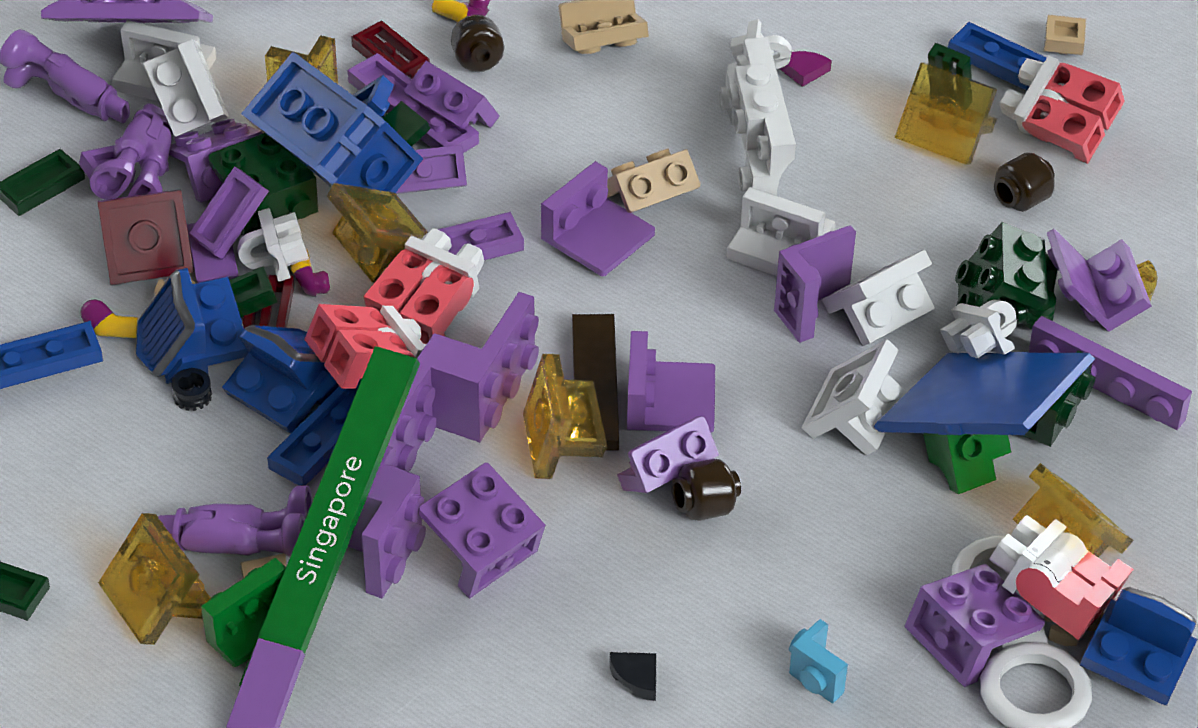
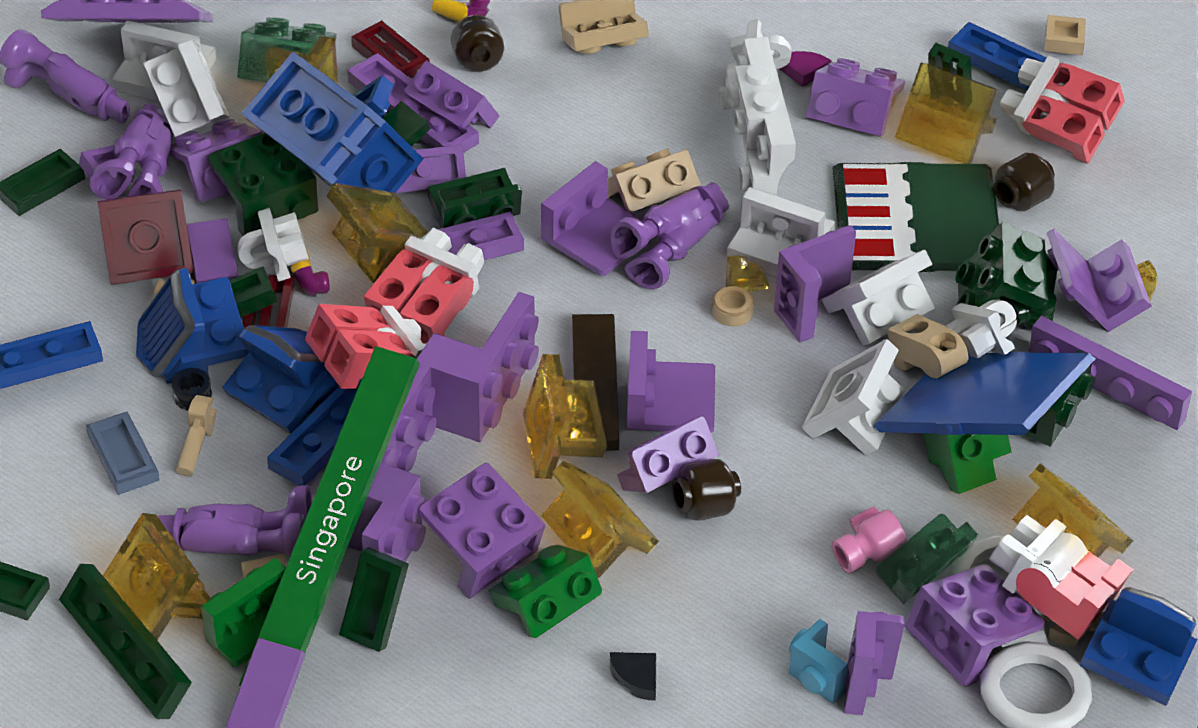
(106, 322): arm -> none
(122, 453): none -> sand blue tile
(125, 641): none -> dark green plate
(201, 424): none -> tan bar
(228, 212): medium lavender tile -> none
(276, 33): none -> clear green bracket
(373, 599): none -> dark green tile
(475, 198): none -> dark green bracket
(548, 588): none -> green bracket
(595, 518): none -> clear yellow bracket
(678, 225): none -> medium lavender piece
(732, 306): none -> tan tile
(745, 274): none -> clear yellow tile
(853, 96): none -> medium lavender bracket
(871, 656): none -> medium lavender bracket
(875, 538): none -> bright pink piece
(913, 209): none -> clear green piece
(925, 556): none -> clear green bracket
(930, 348): none -> tan leg

